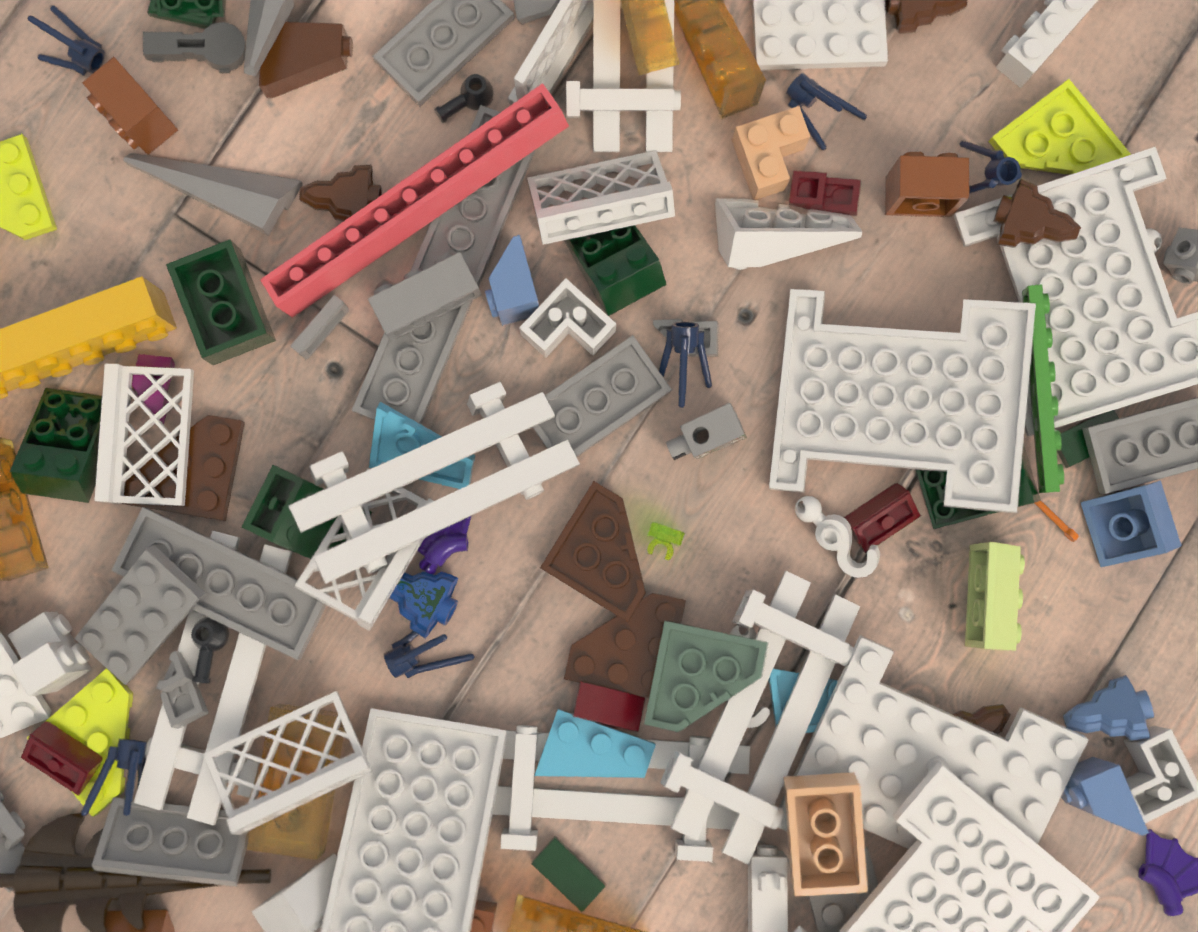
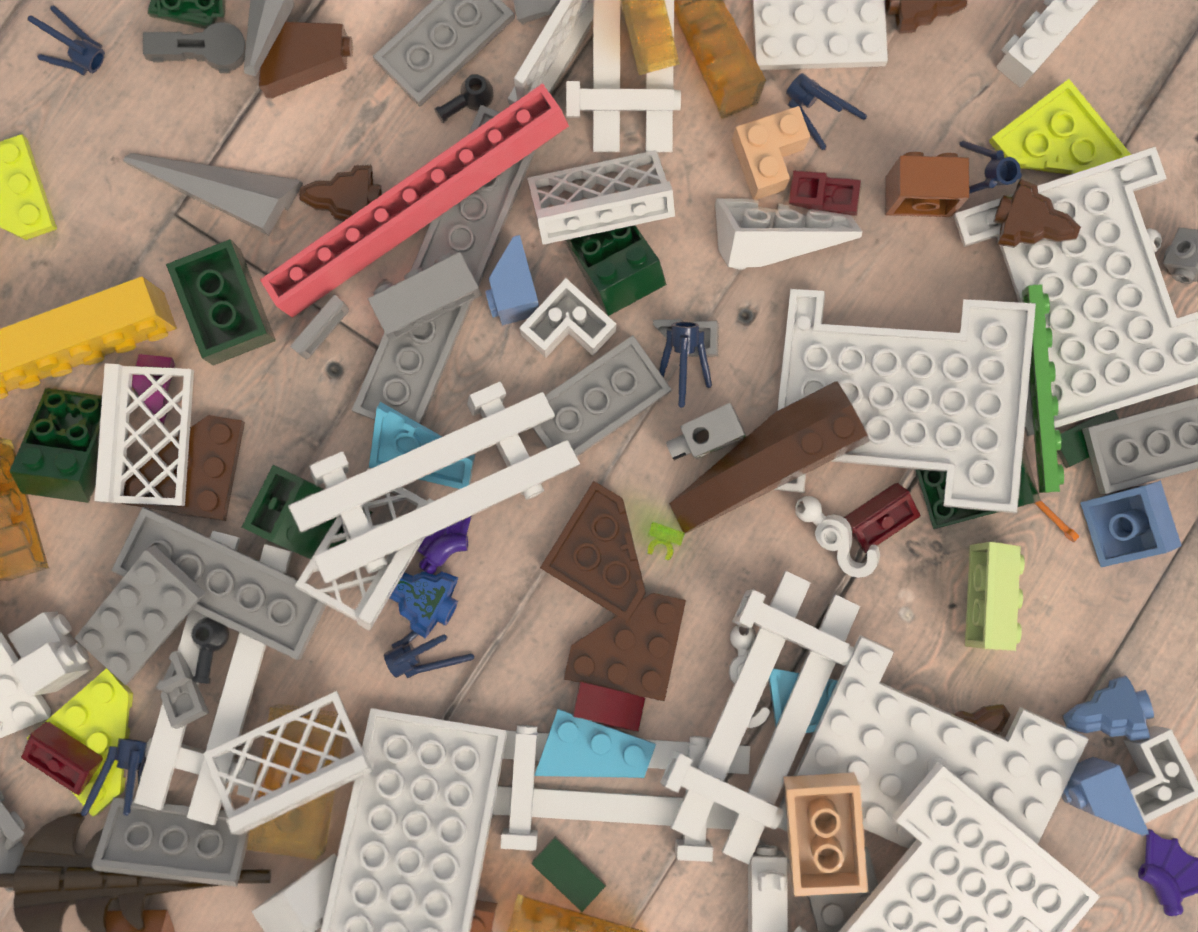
(128, 107): dark orange brick -> none
(699, 672): sand green plate -> none
(773, 455): none -> reddish brown wedge

